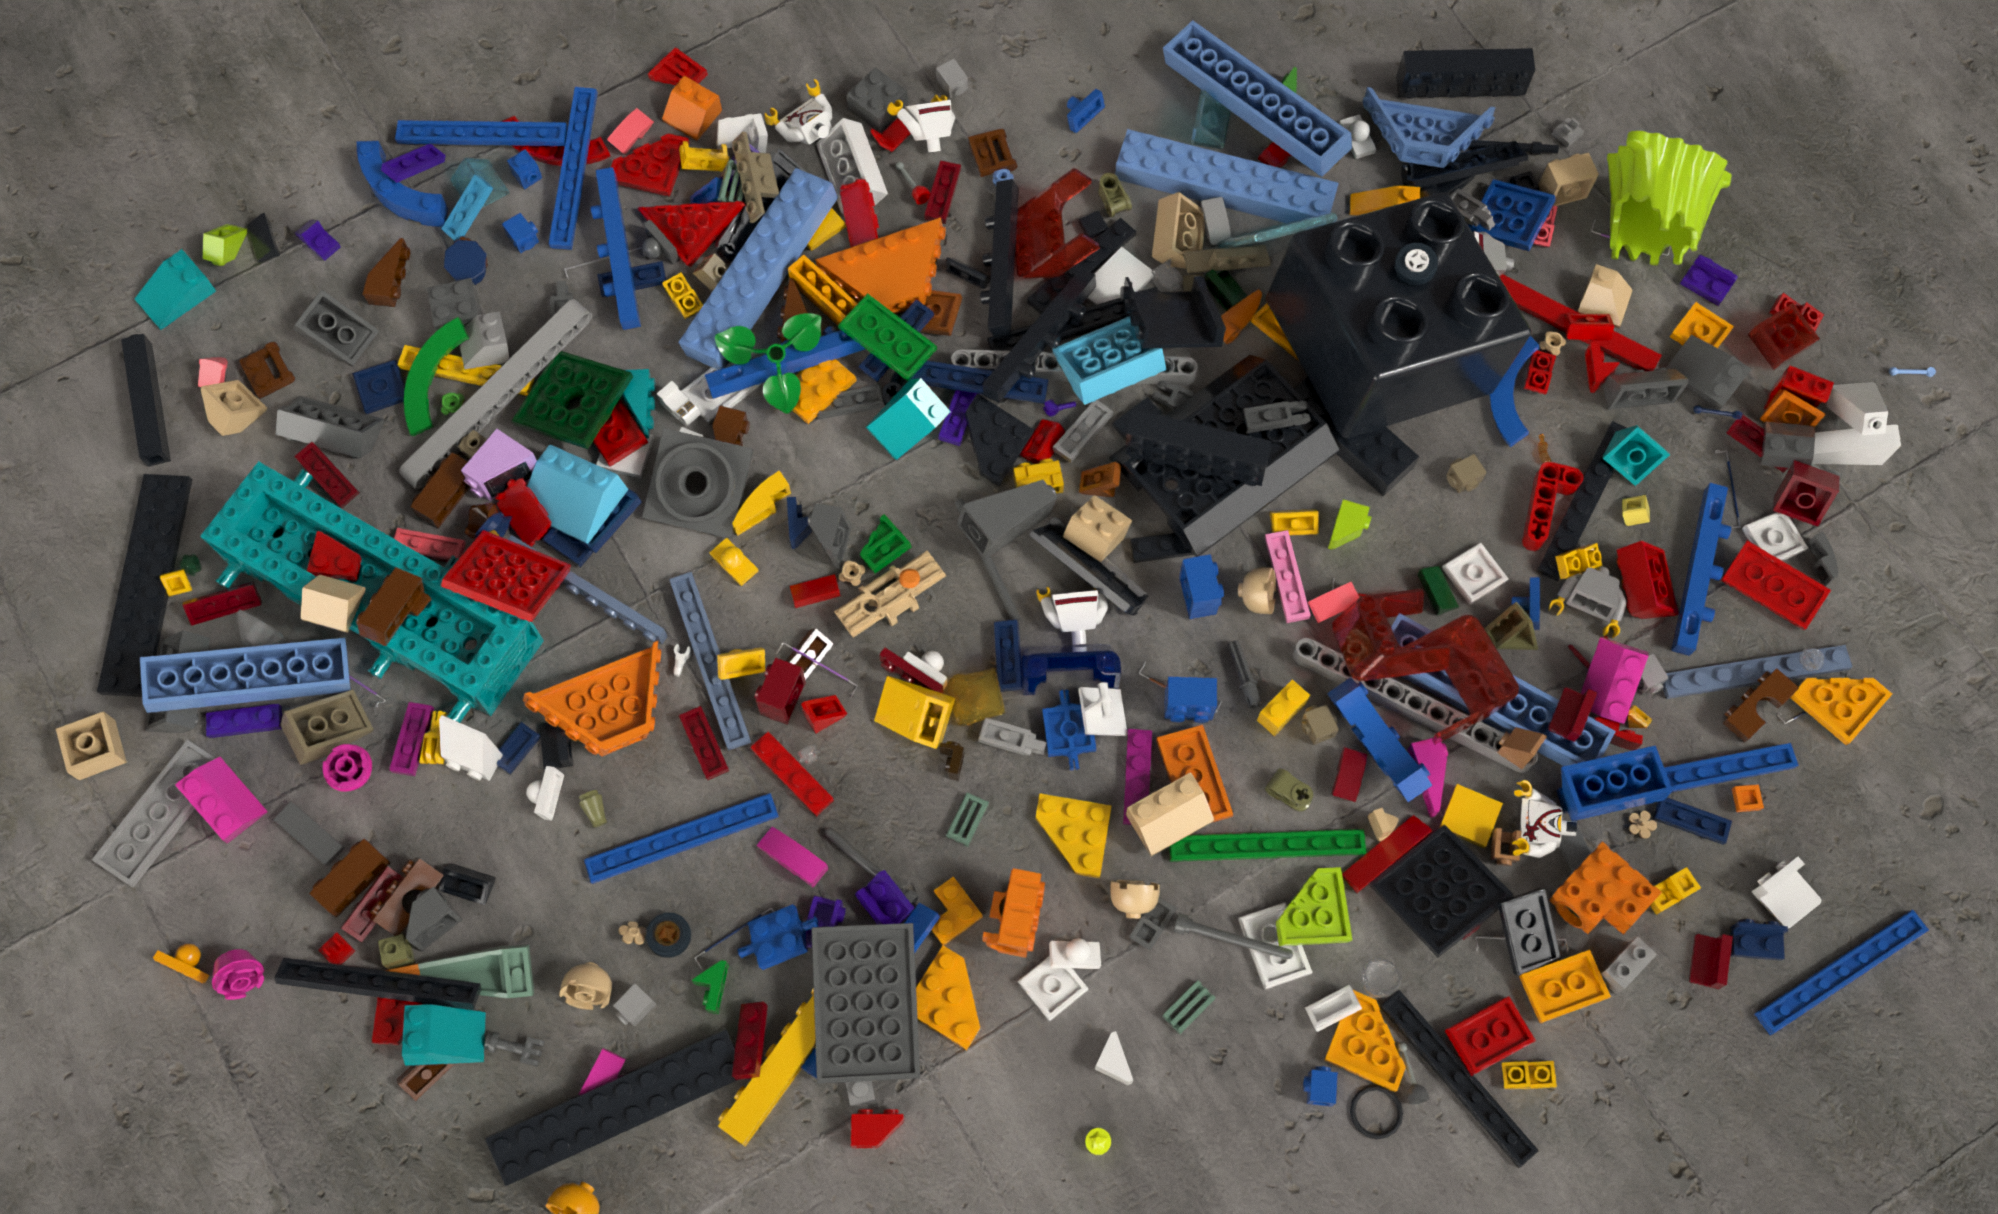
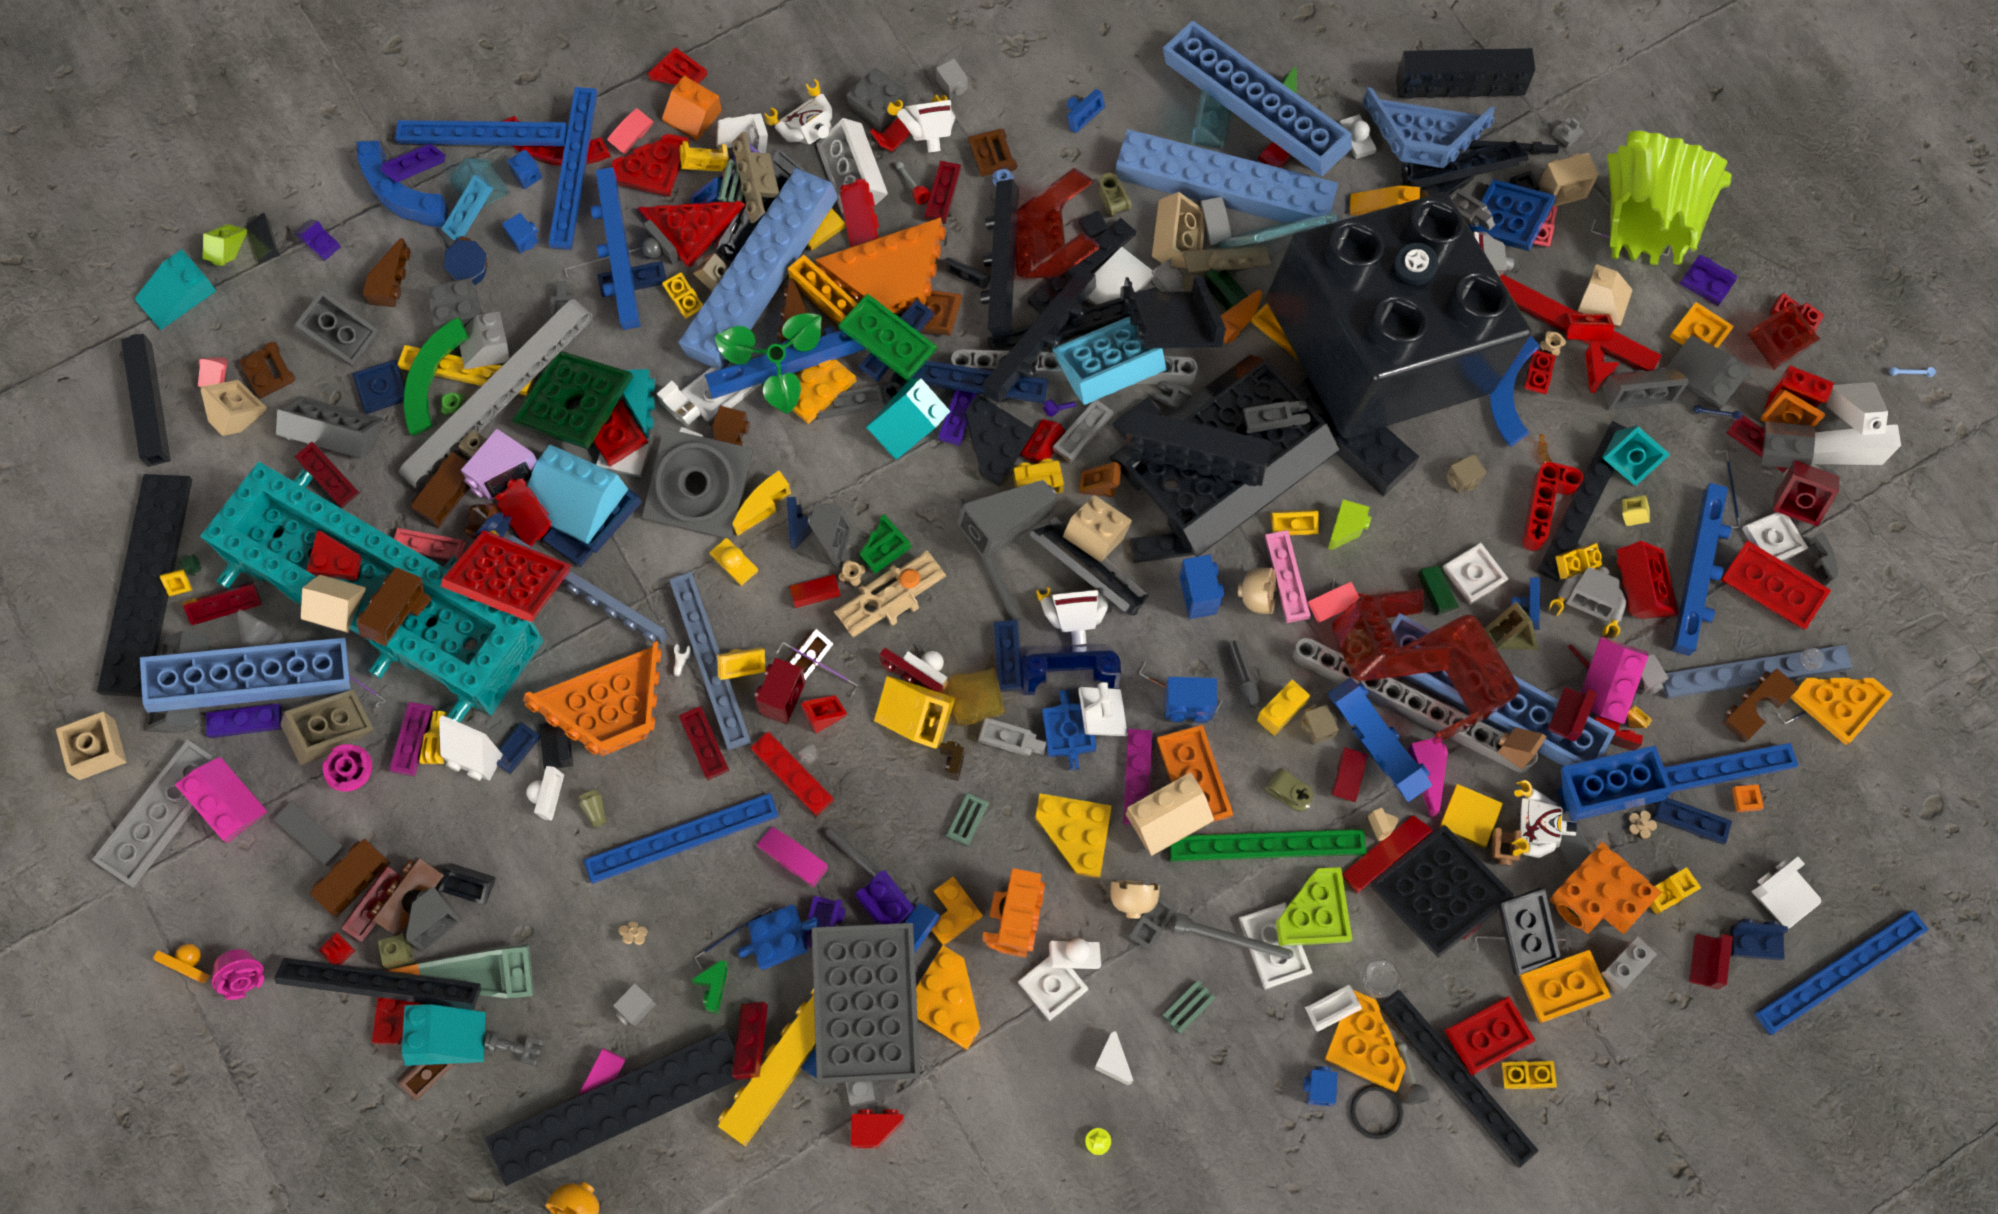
(586, 986): tan cylinder -> none
(663, 927): black wheel -> none

